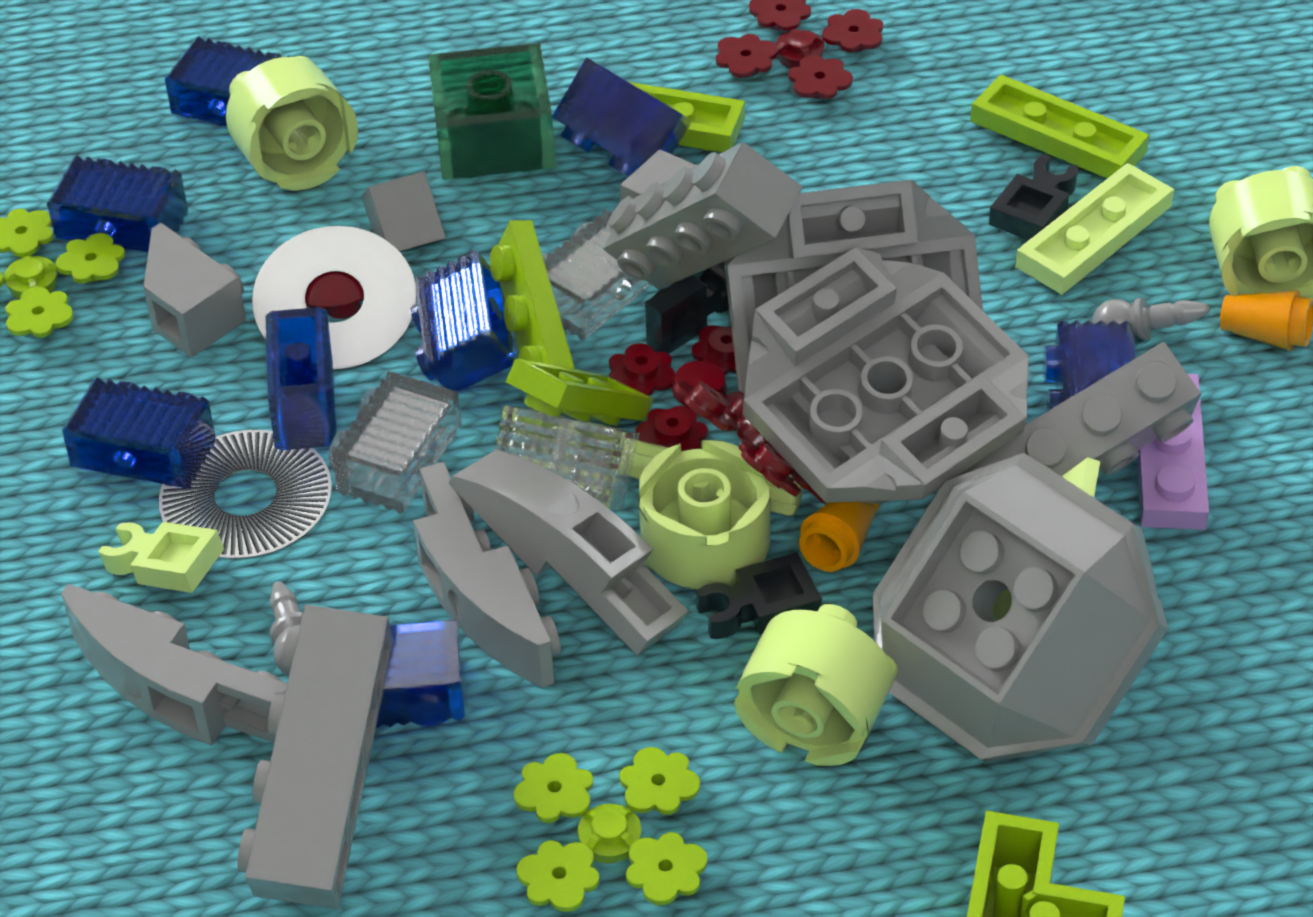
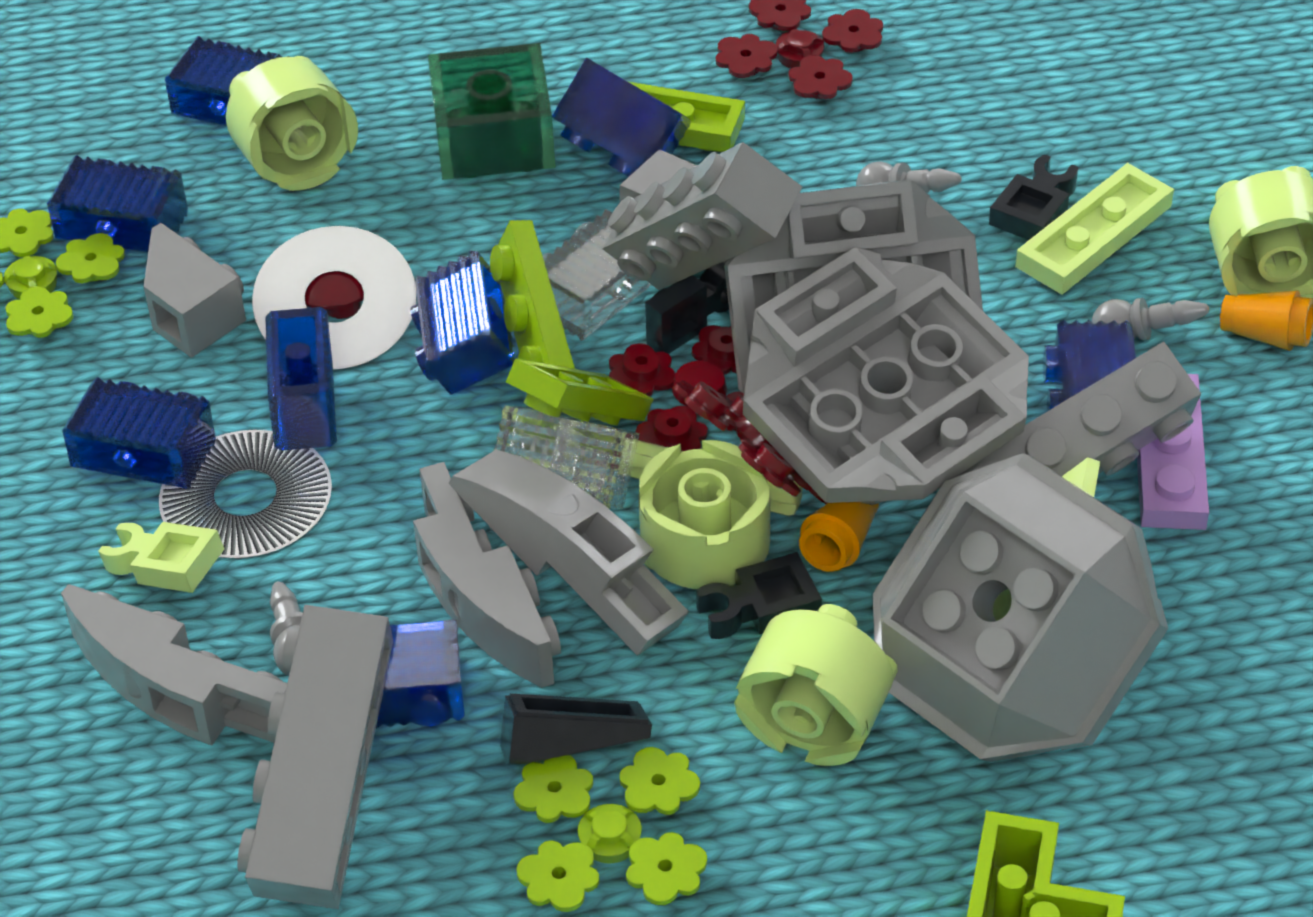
(394, 435): clear brick -> none
(404, 212): light grey brick -> none
(560, 726): none -> black slope
(934, 180): none -> light grey bar
(1058, 127): lime plate -> none

